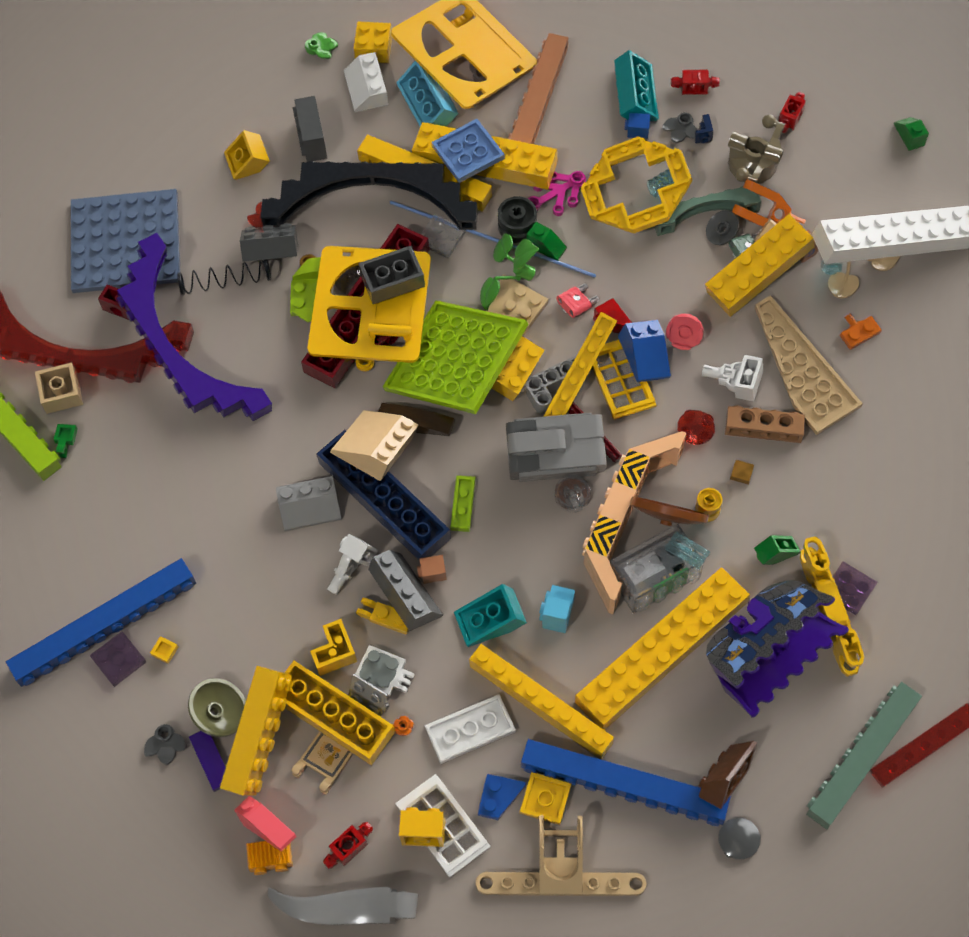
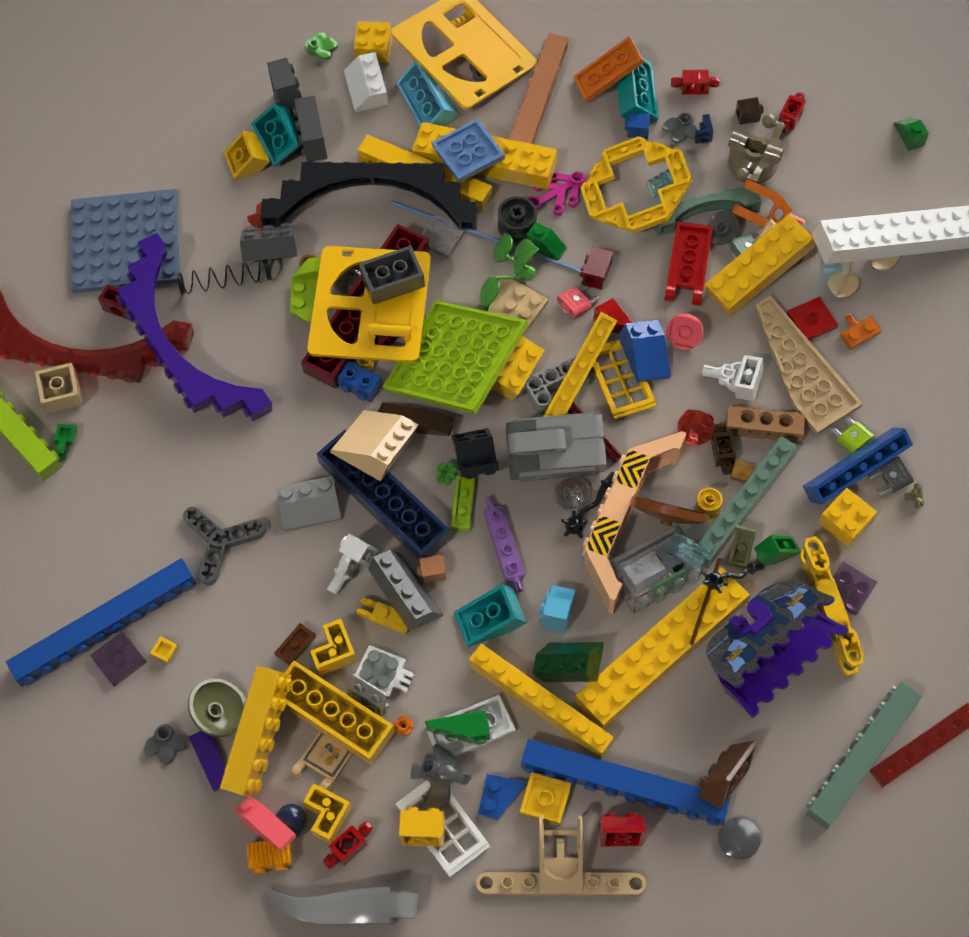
(211, 538): none -> dark grey piece
(277, 132): none -> teal slope
(284, 83): none -> dark grey brick
(293, 817): none -> dark blue hair
(295, 644): none -> reddish brown plate
(331, 811): none -> yellow brick
(359, 381): none -> blue brick
(440, 774): none -> dark grey animal
(446, 472): none -> bright green plant
(465, 727): none -> green slope
(475, 453): none -> black bracket
(504, 544): none -> medium lavender plate
(569, 662): none -> dark green slope
(574, 524): none -> black piece
(596, 268): none -> brick
(608, 69): none -> orange plate
(622, 831): none -> red slope
(689, 260): none -> red hinge
(703, 607): none -> reddish brown piece
(715, 580): none -> black piece
(723, 460): none -> dark brown piece
(742, 546): none -> olive slope
(747, 498): none -> sand green brick
(749, 110): none -> dark brown brick
(812, 318): none -> red plate
(847, 517): none -> yellow brick
(854, 437): none -> lime piece
(857, 465): none -> blue brick
(894, 474): none -> dark grey piece
(916, 495): none -> olive plant

